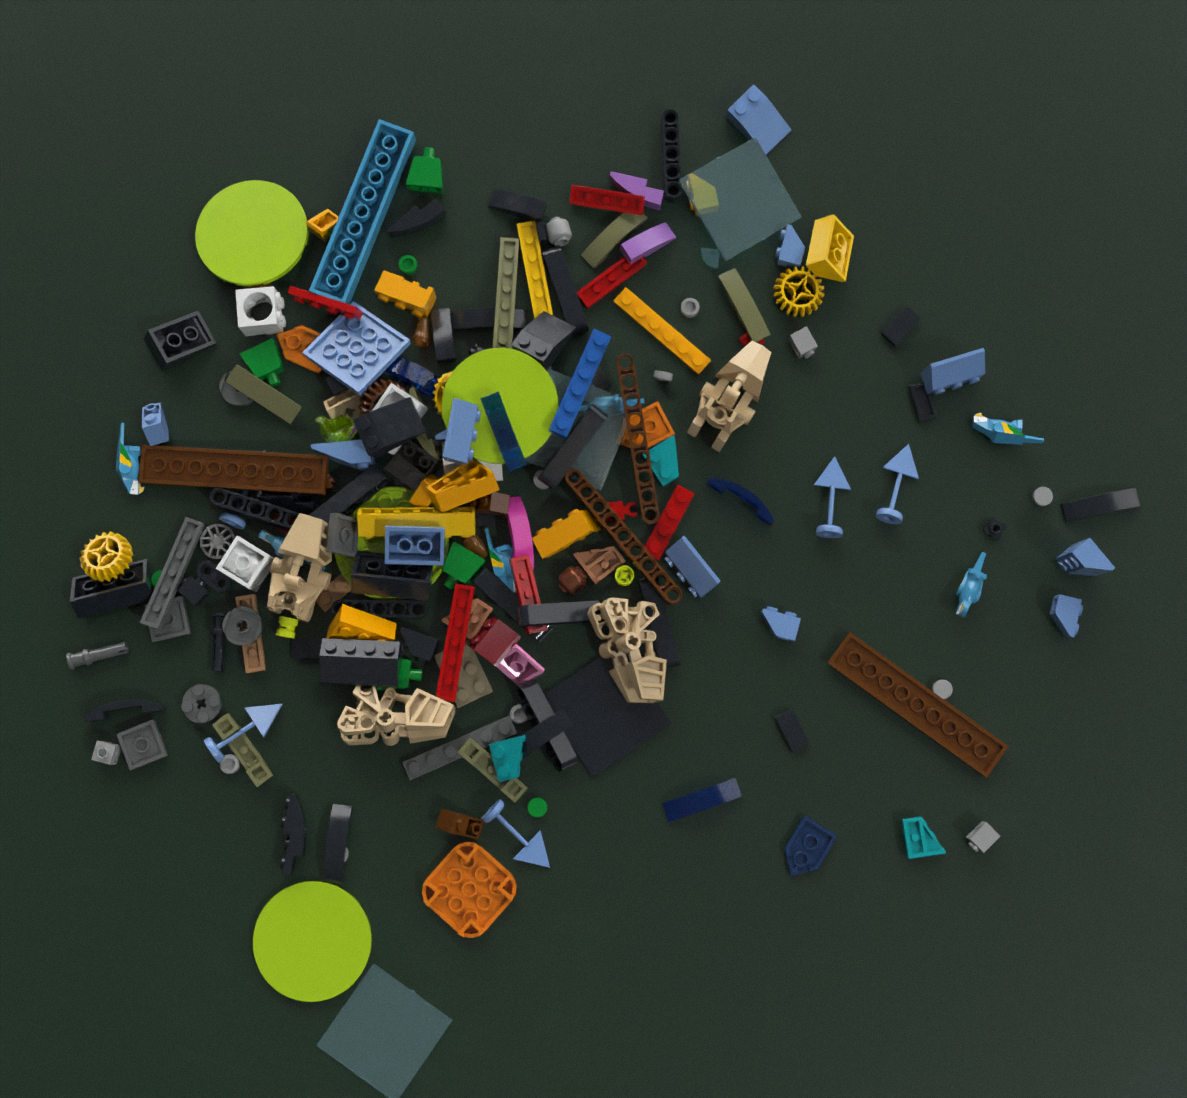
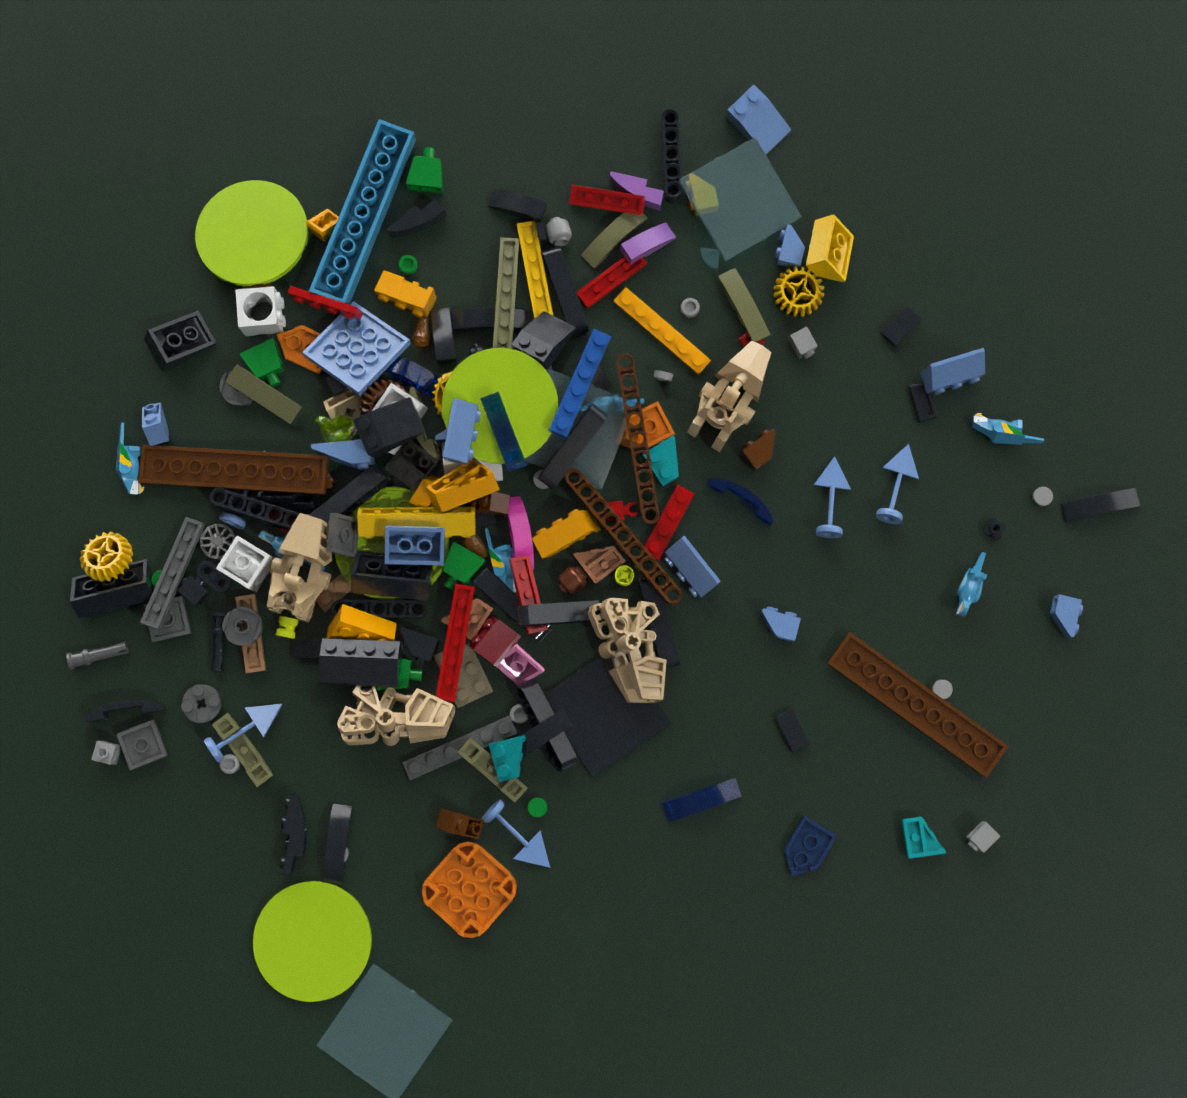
(760, 451): none -> reddish brown slope
(1084, 559): medium blue slope -> none

